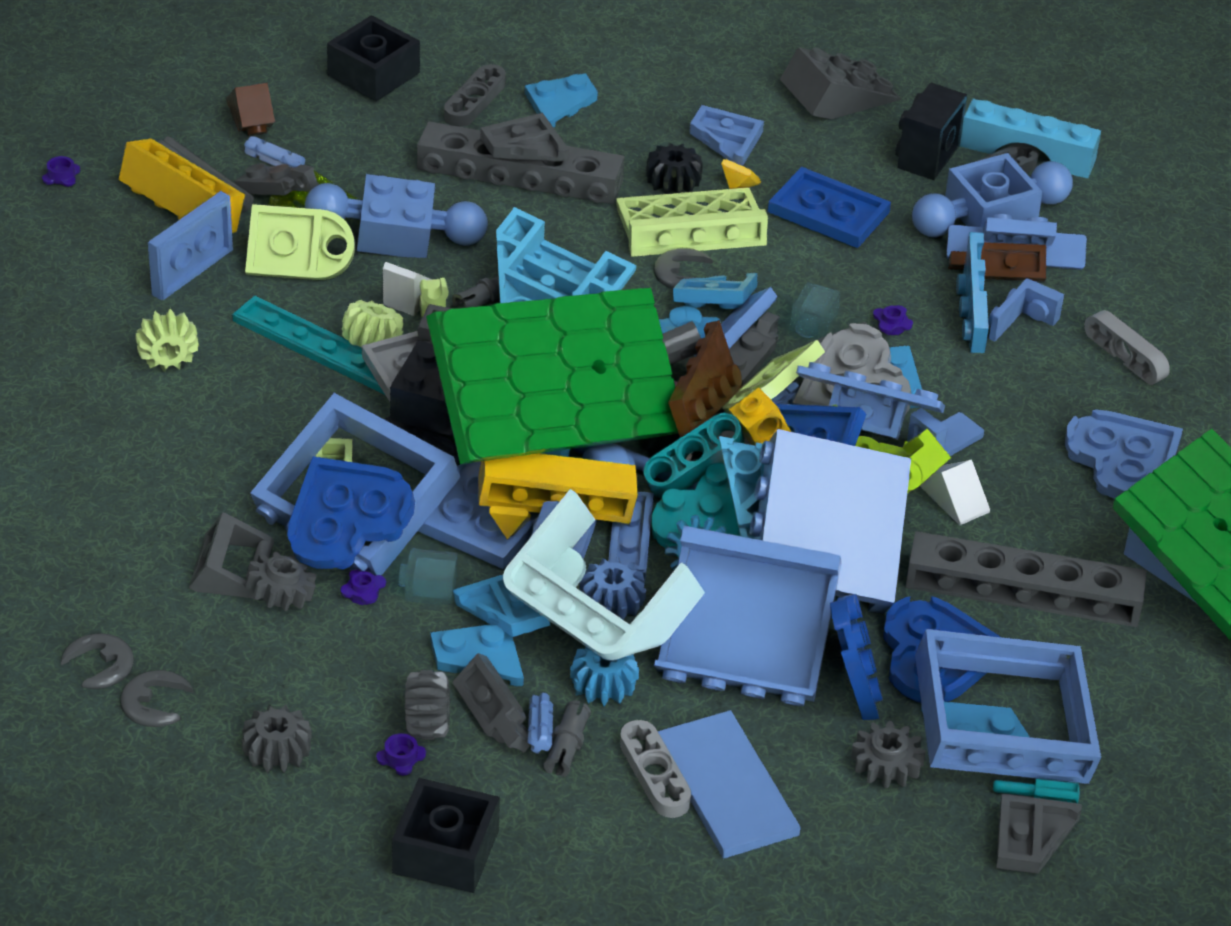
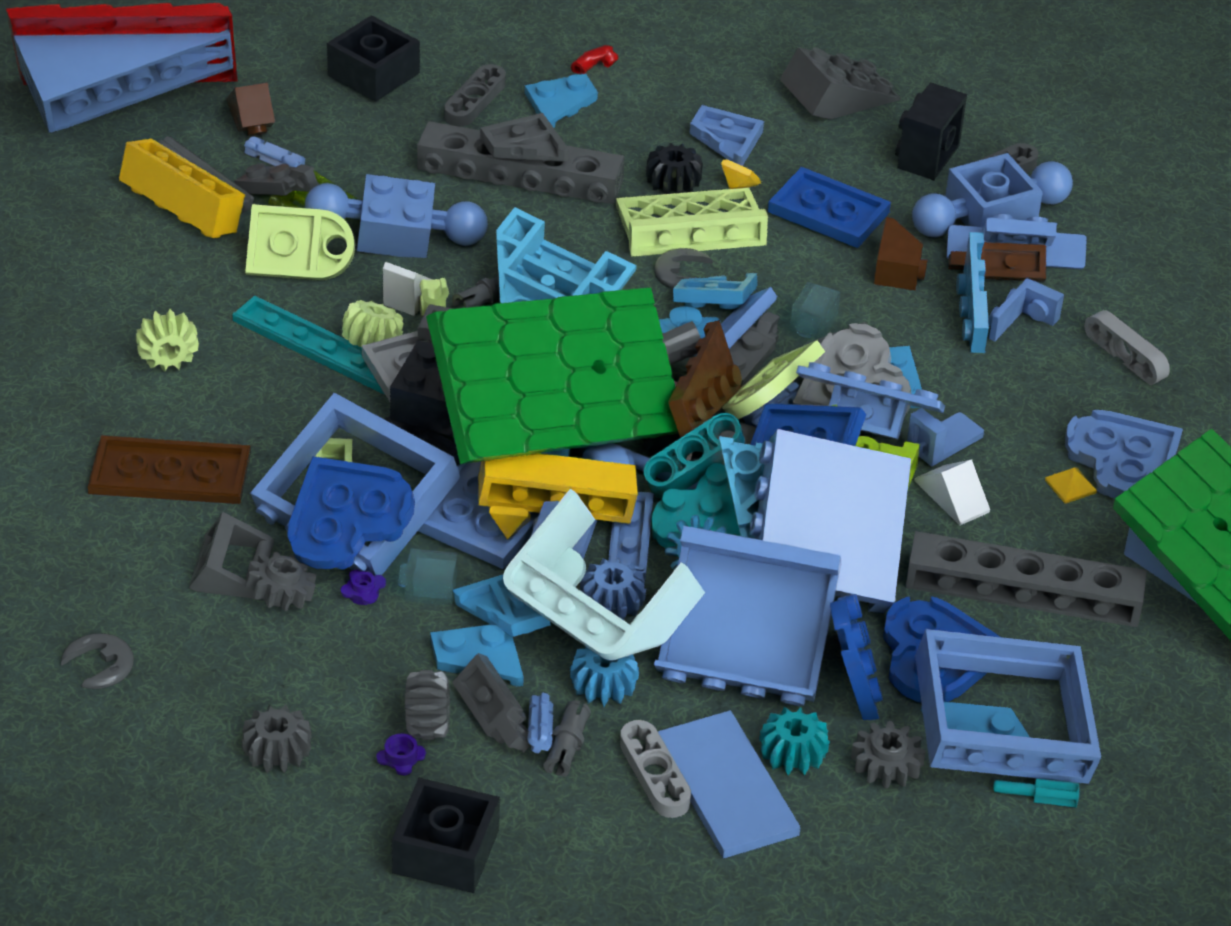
(61, 171): dark purple plate -> none
(111, 57): none -> medium blue piece
(138, 691): dark grey head -> none
(169, 469): none -> reddish brown tile
(190, 245): medium blue tile -> none
(592, 57): none -> red arm
(758, 417): yellow brick -> none
(794, 740): none -> teal gear
(892, 319): dark purple plate -> none
(899, 258): none -> reddish brown slope
(926, 458): lime leg -> none
(992, 126): medium azure arch -> none
(1032, 831): dark grey wing -> none
(1070, 485): none -> yellow slope

